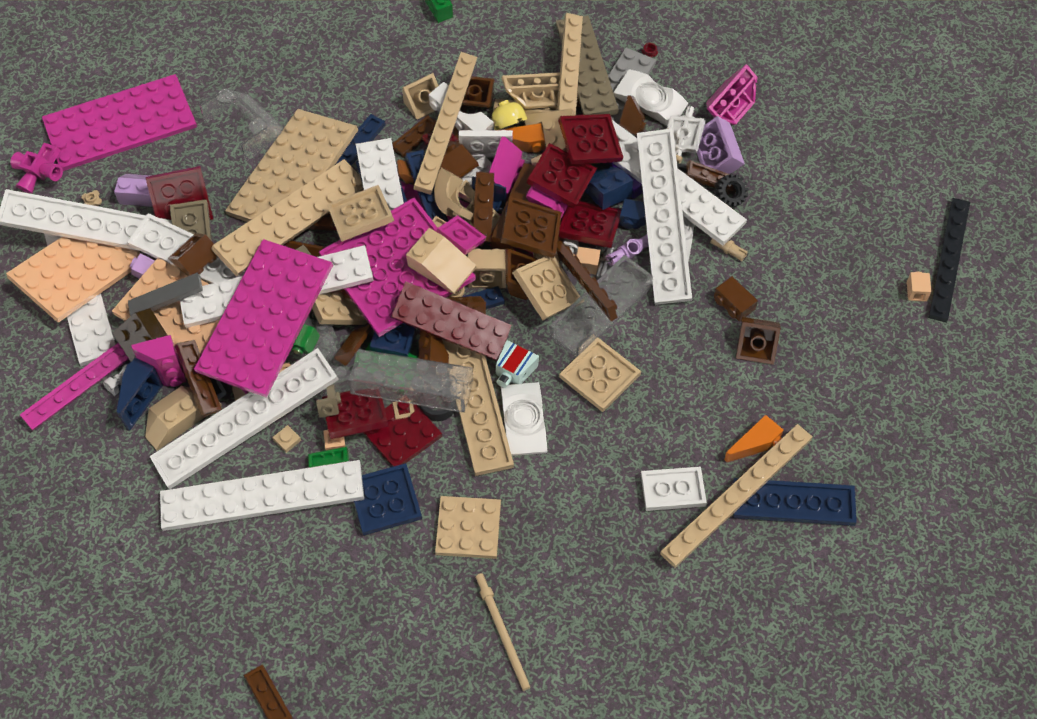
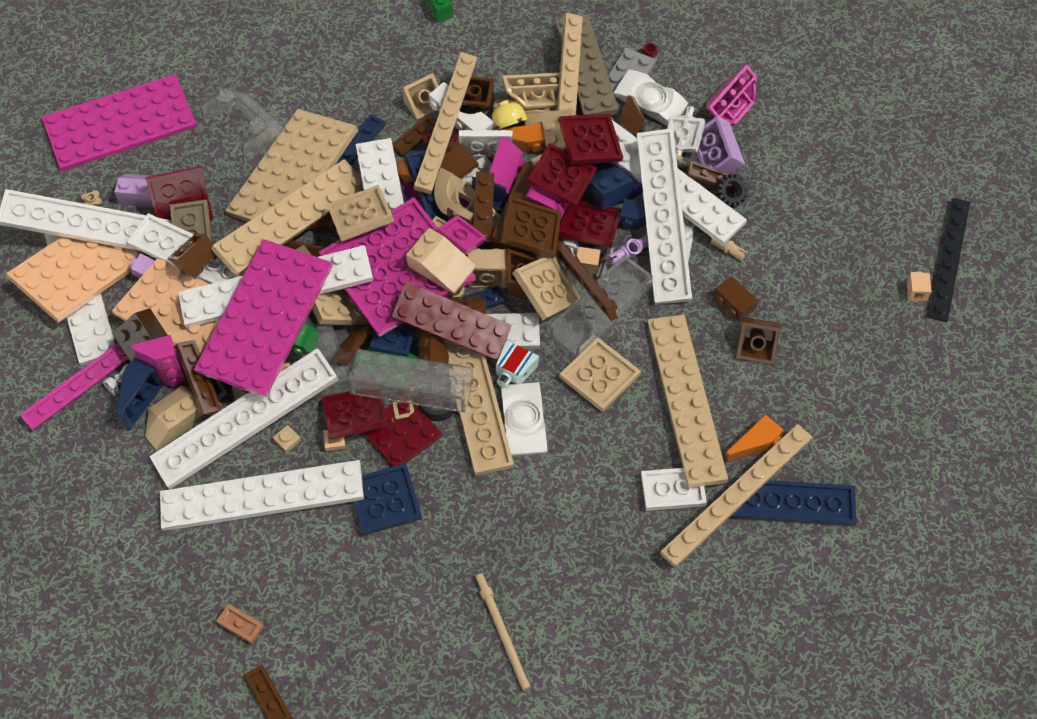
(37, 166): dark pink brick -> none
(167, 294): dark grey tile -> none
(240, 623): none -> nougat plate
(328, 457): green plate -> none
(329, 405): dark tan bracket -> none
(468, 527): tan plate -> none
(524, 329): none -> white plate
(687, 402): none -> tan plate

